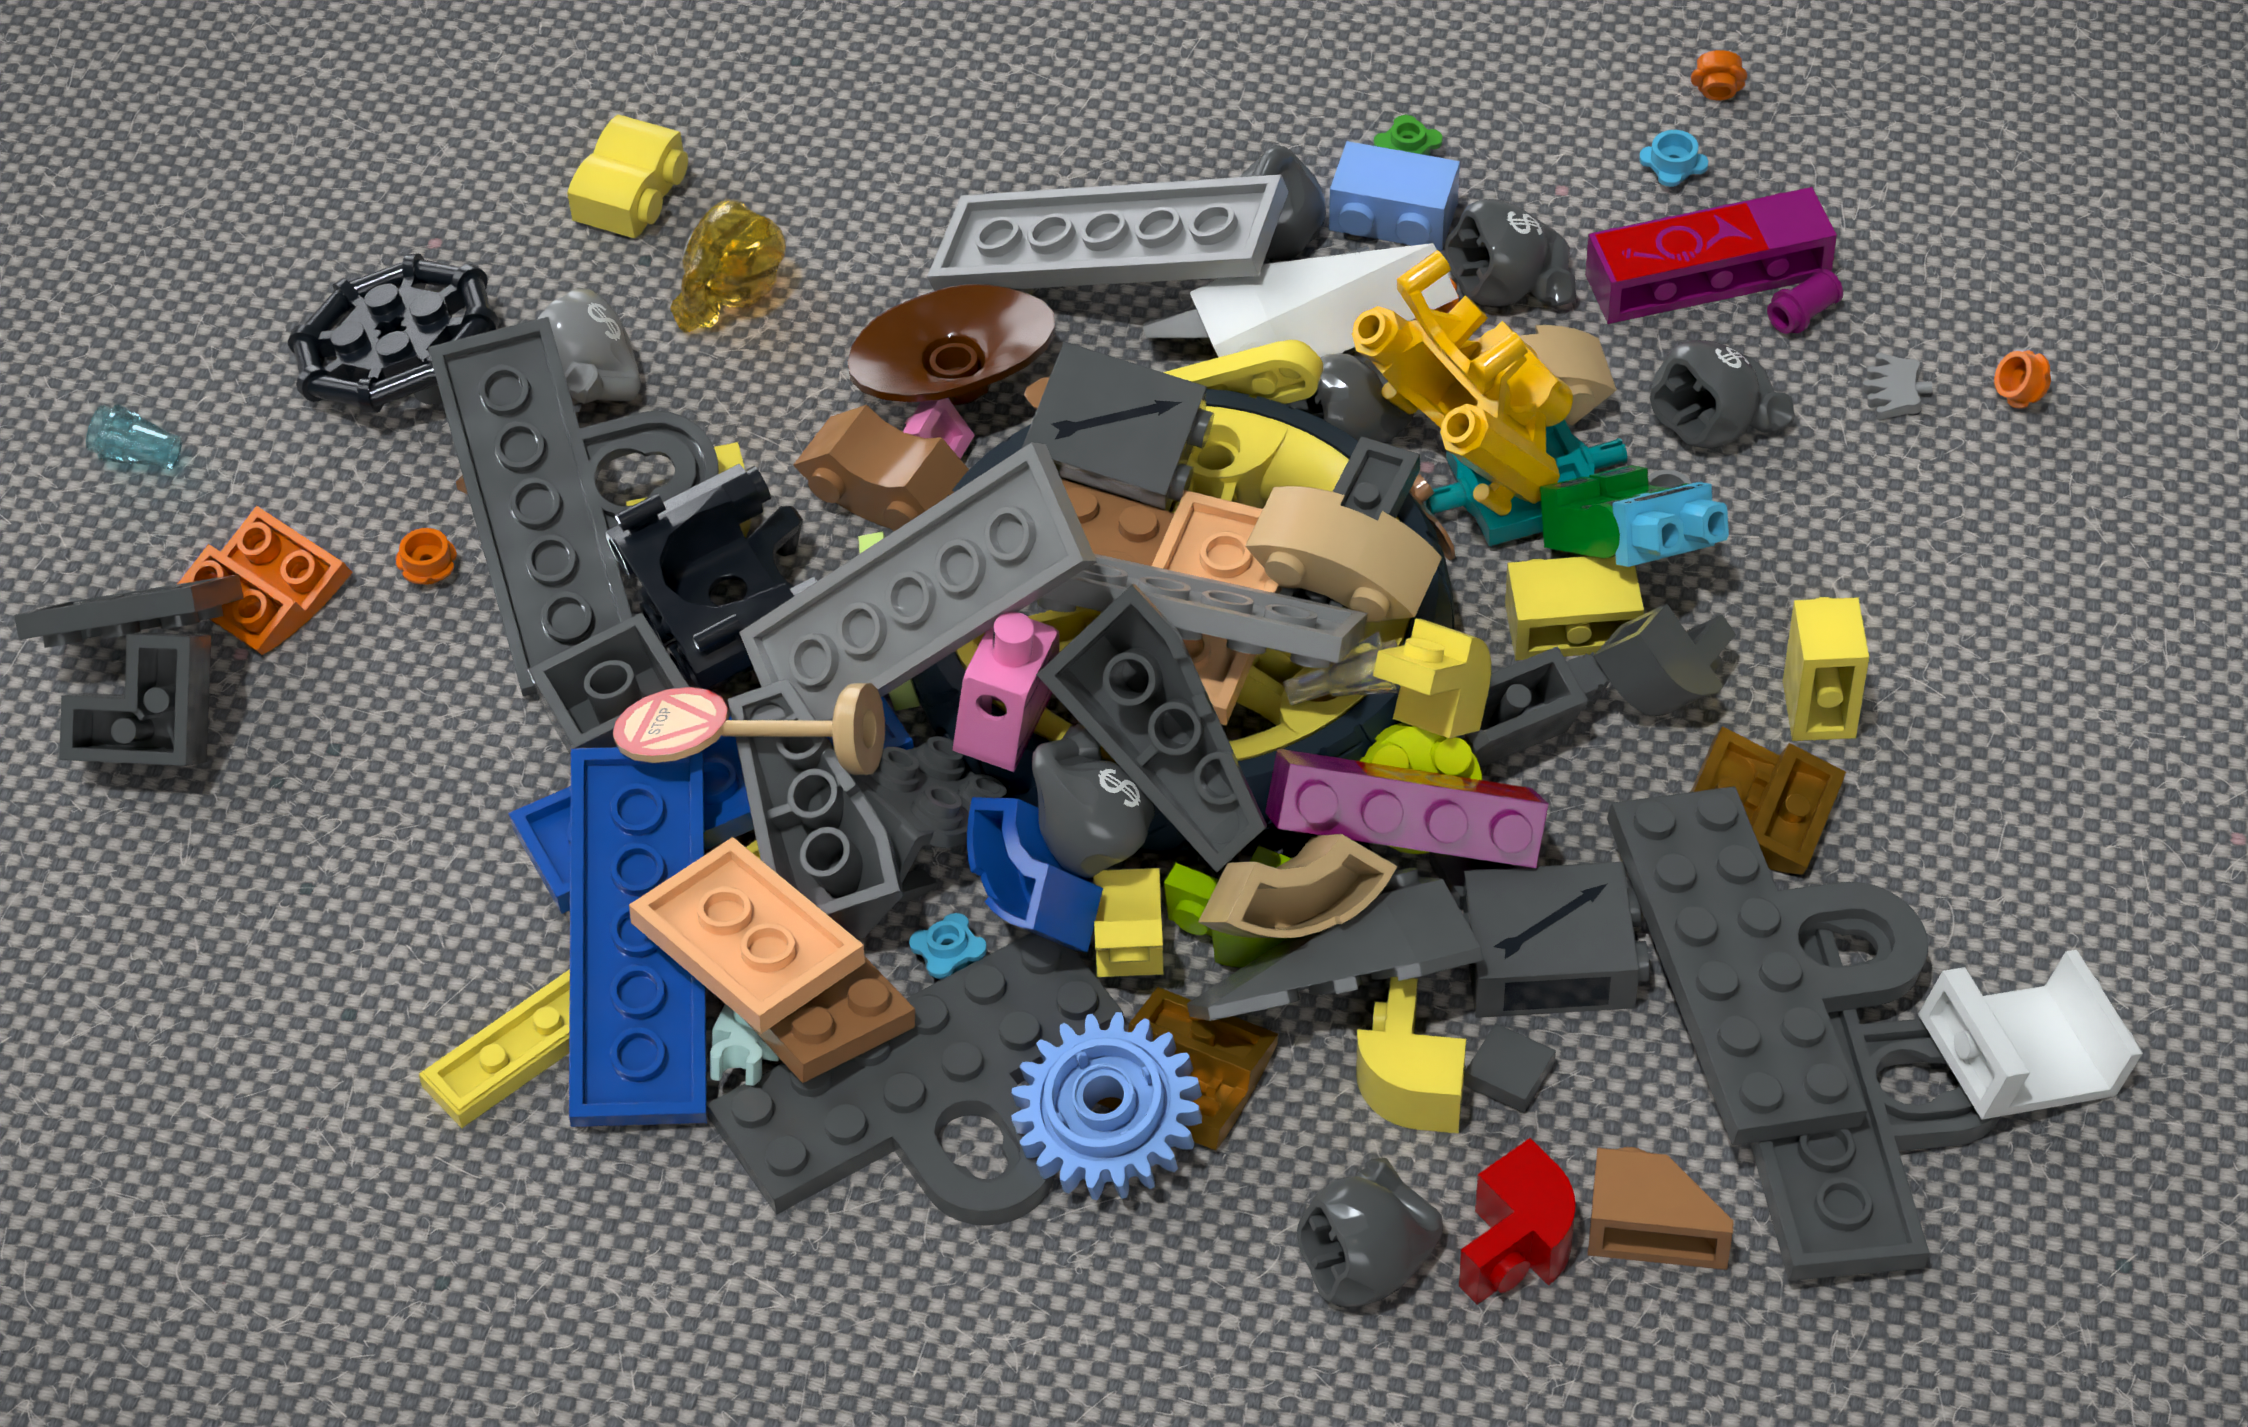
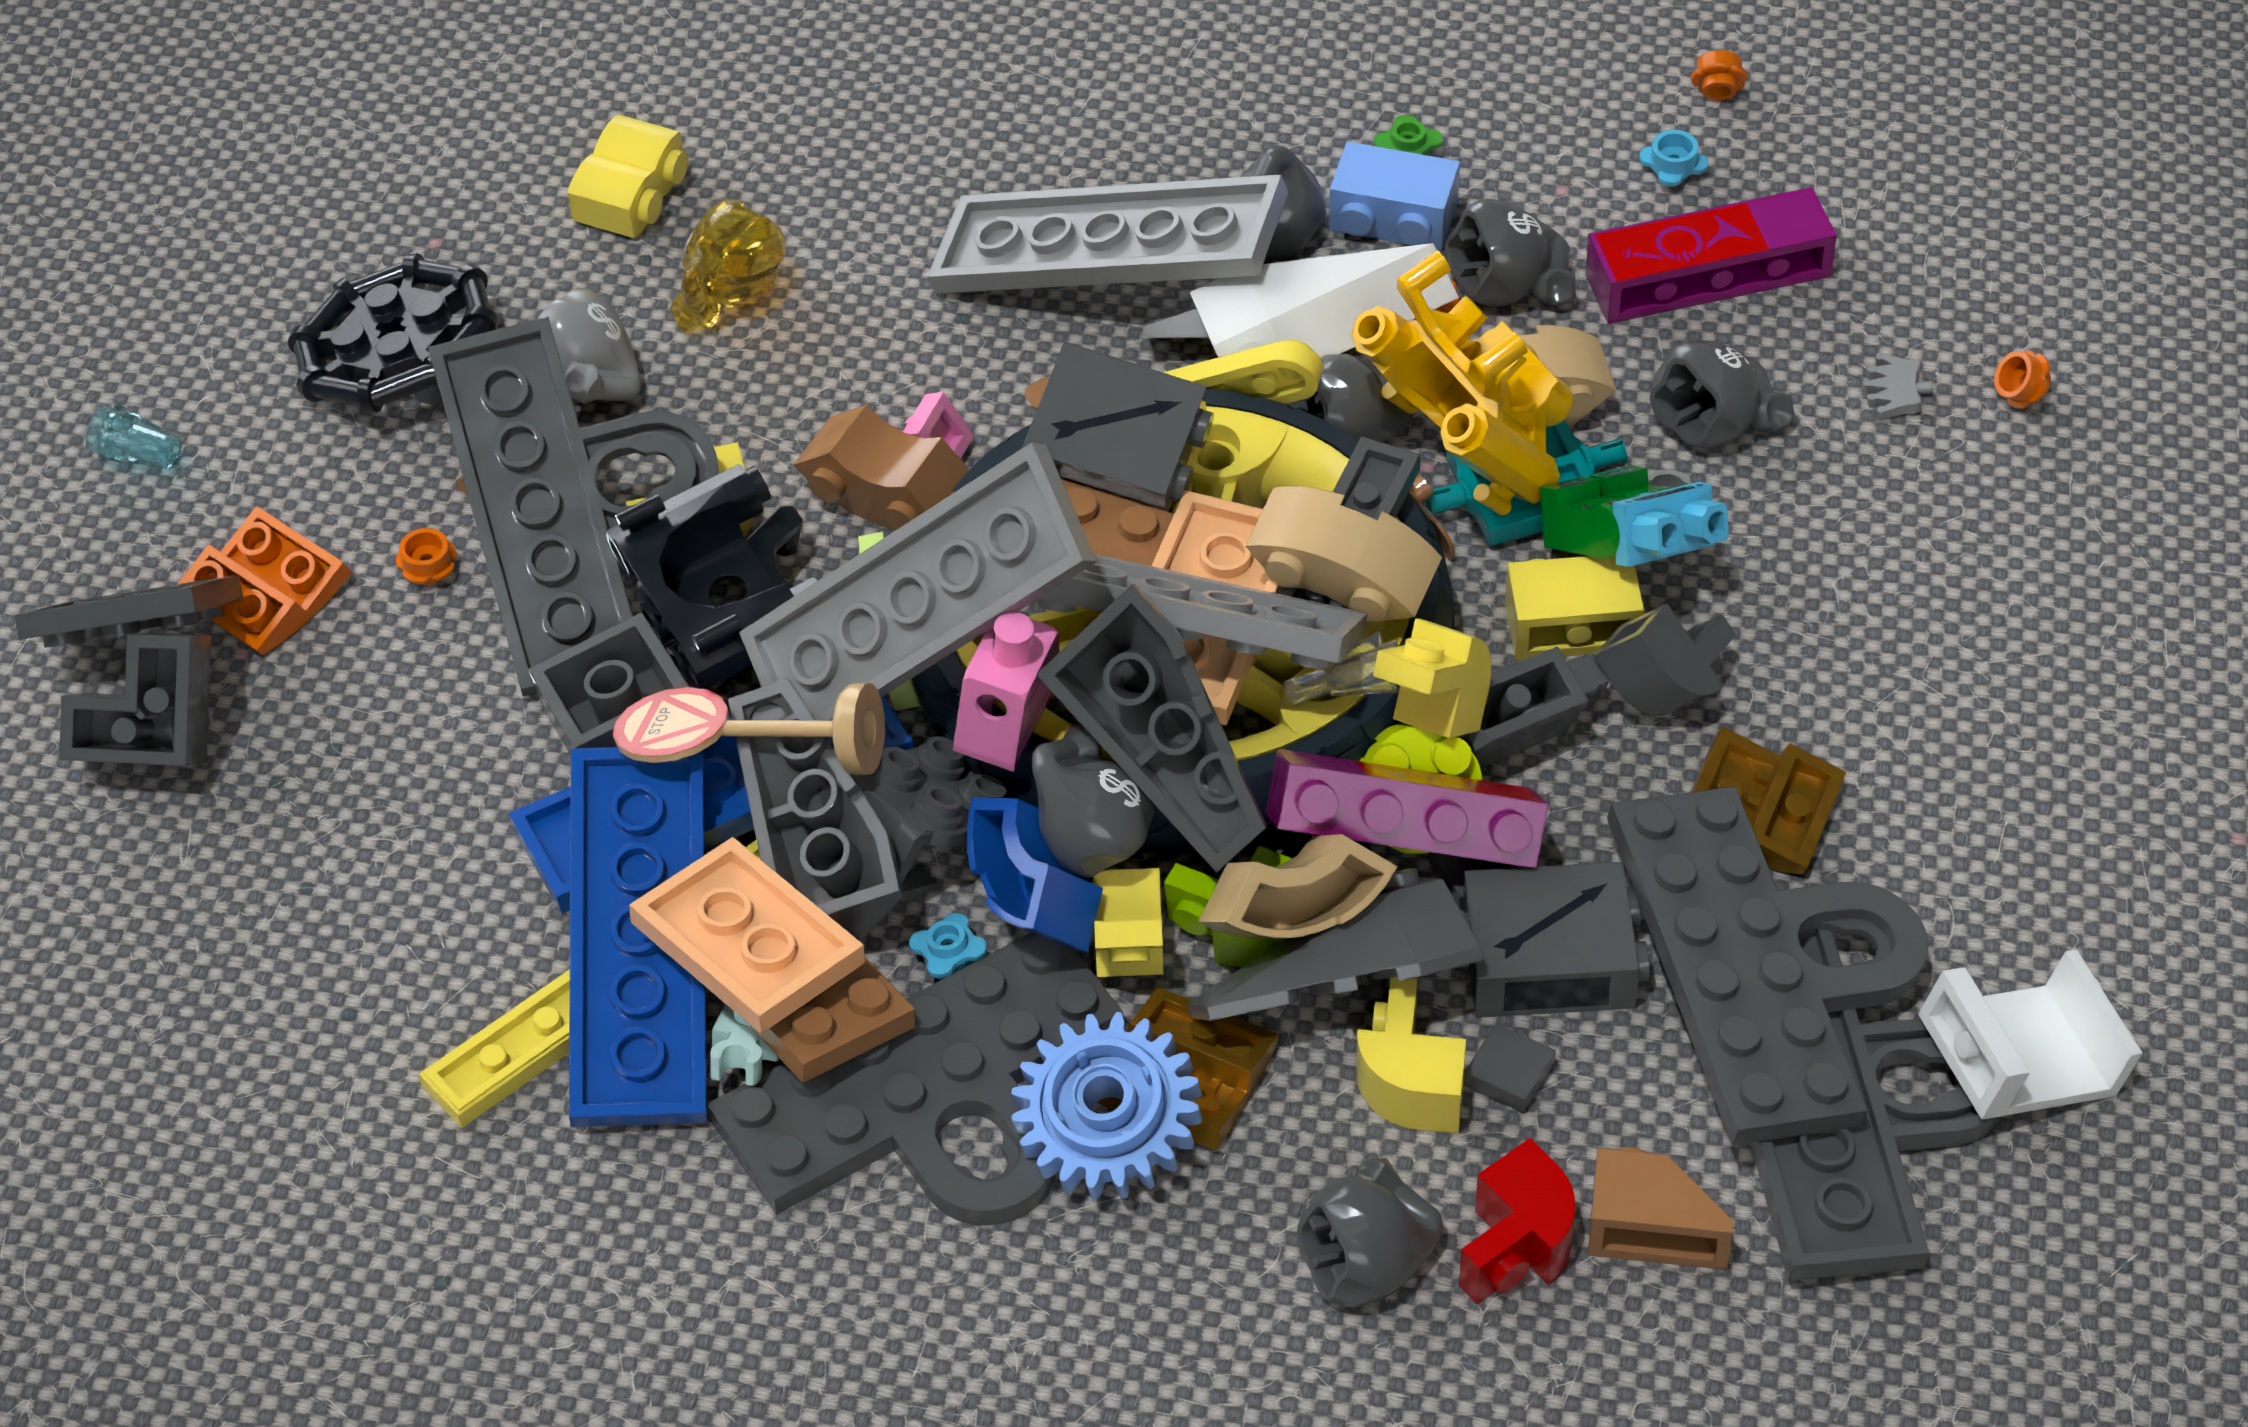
(950, 344): reddish brown hat -> none
(1795, 307): magenta pin -> none
(1825, 668): light yellow brick -> none

